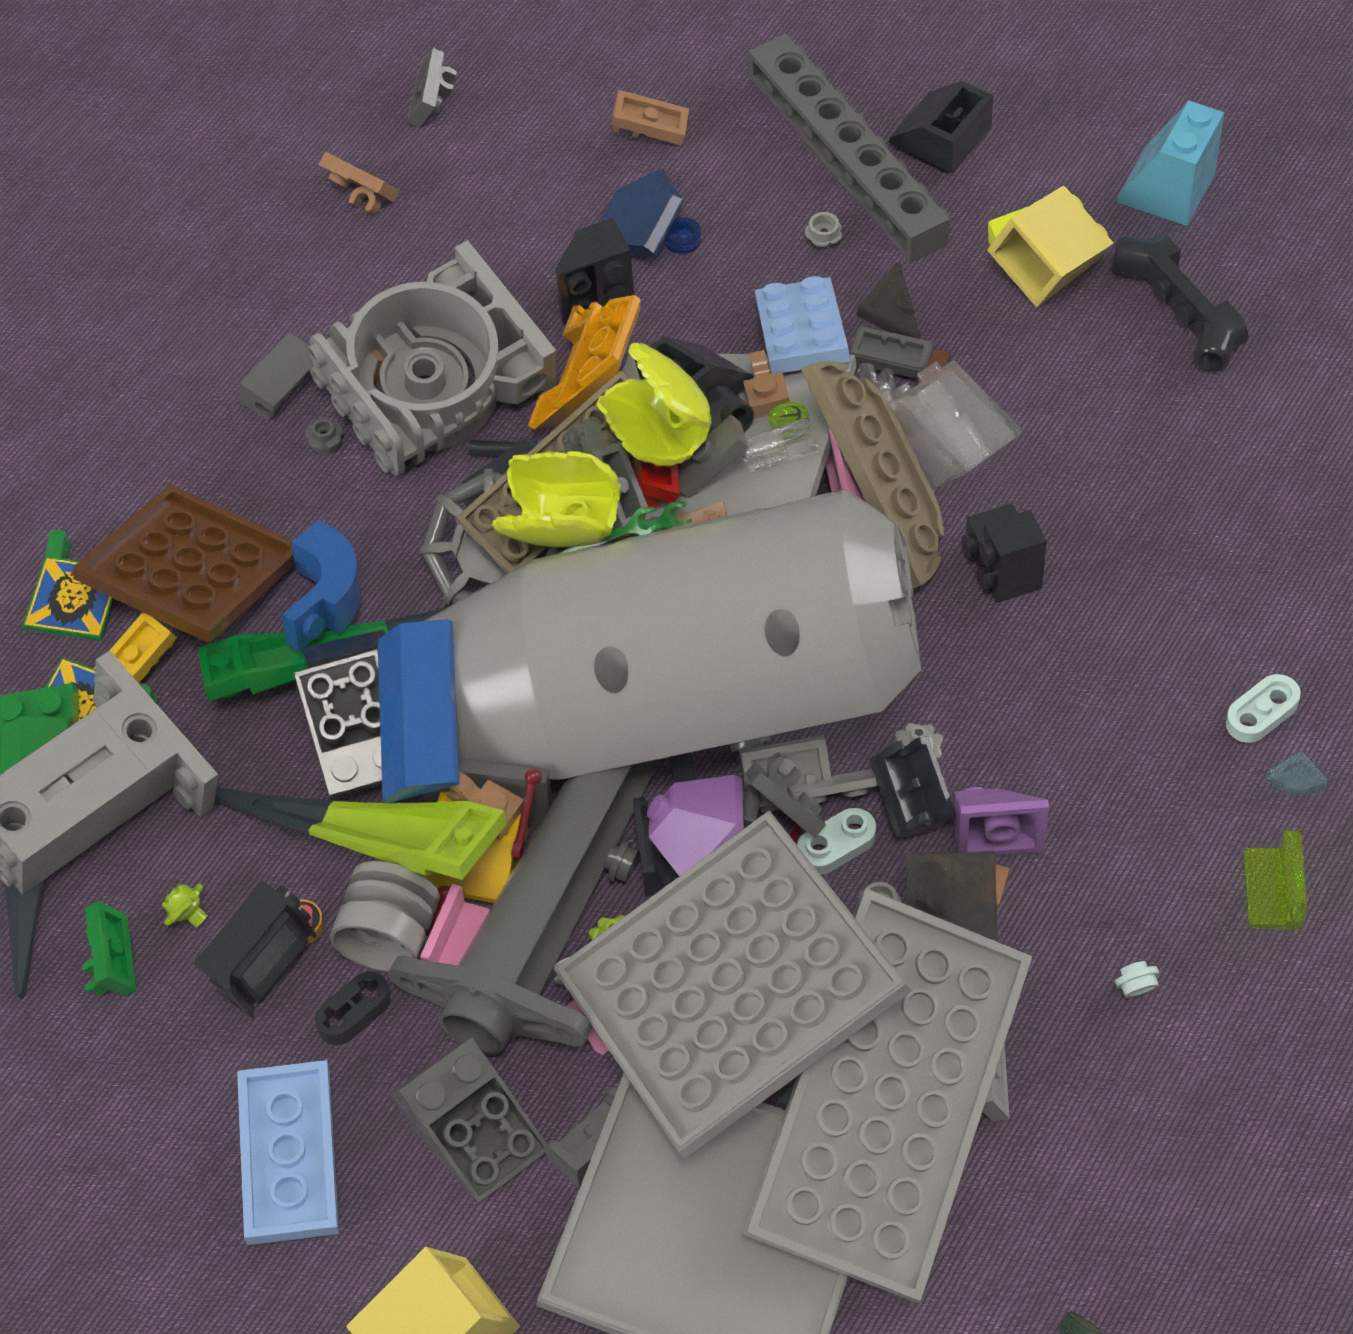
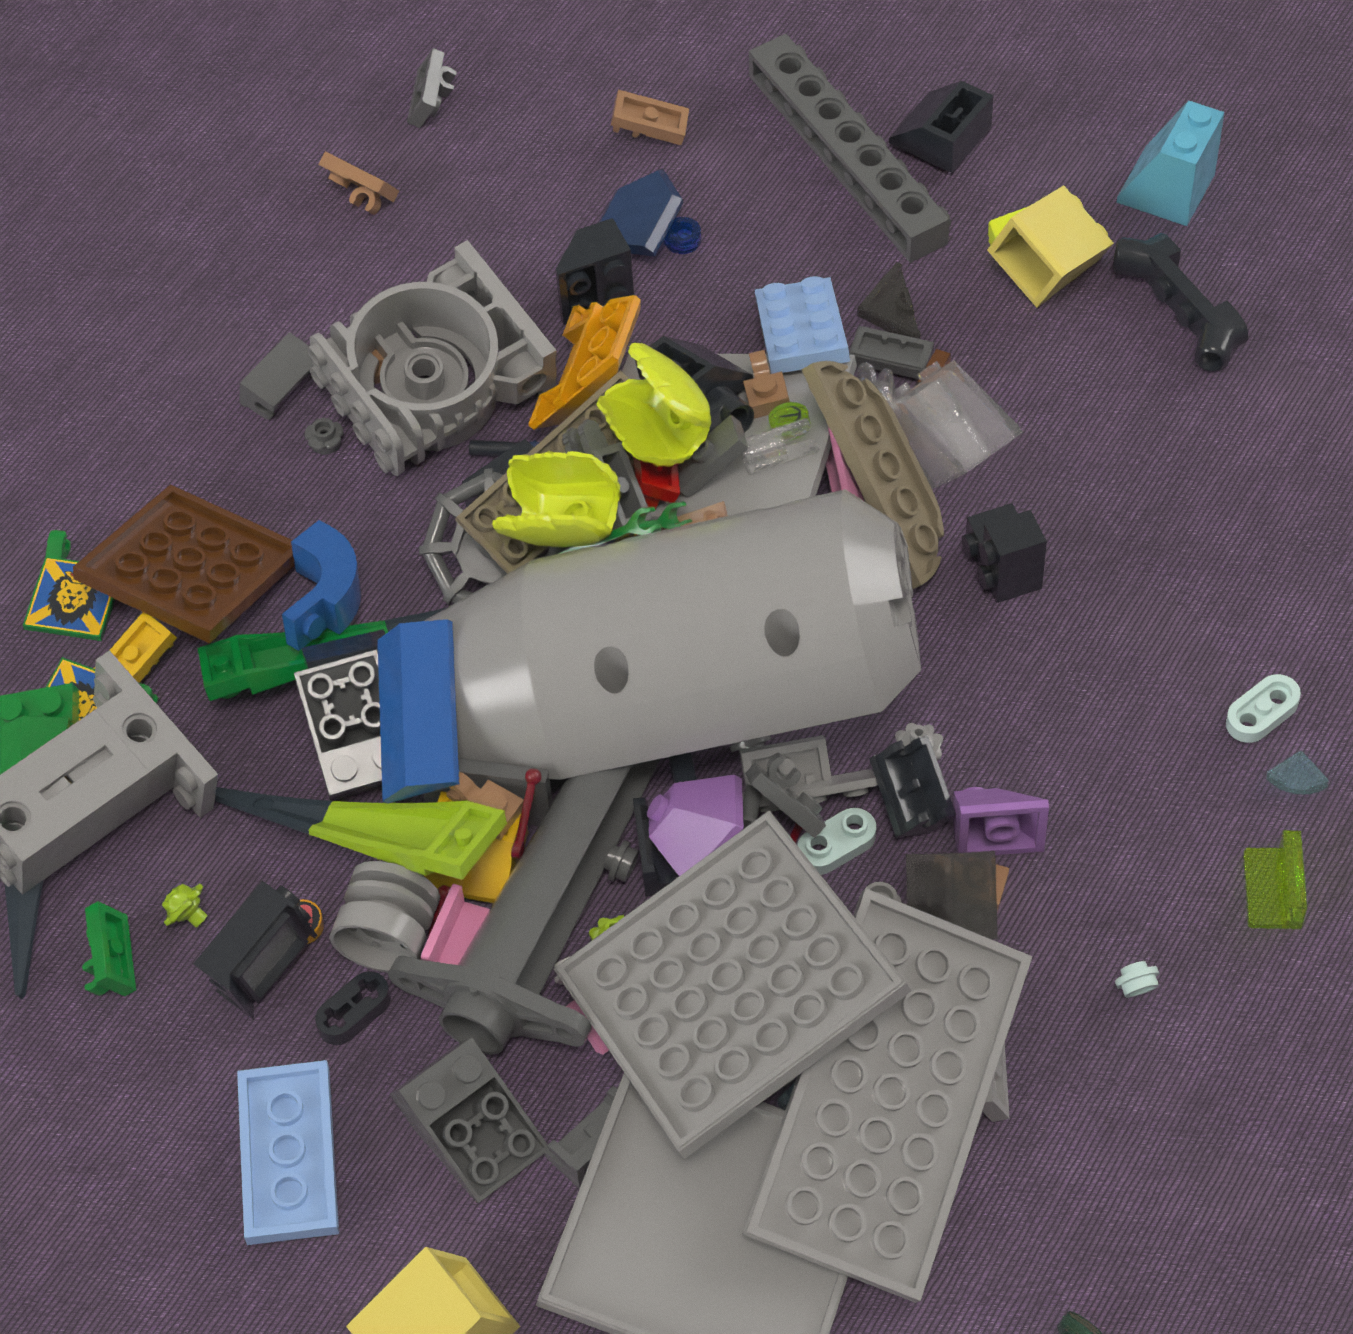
(823, 229): light grey plate -> none

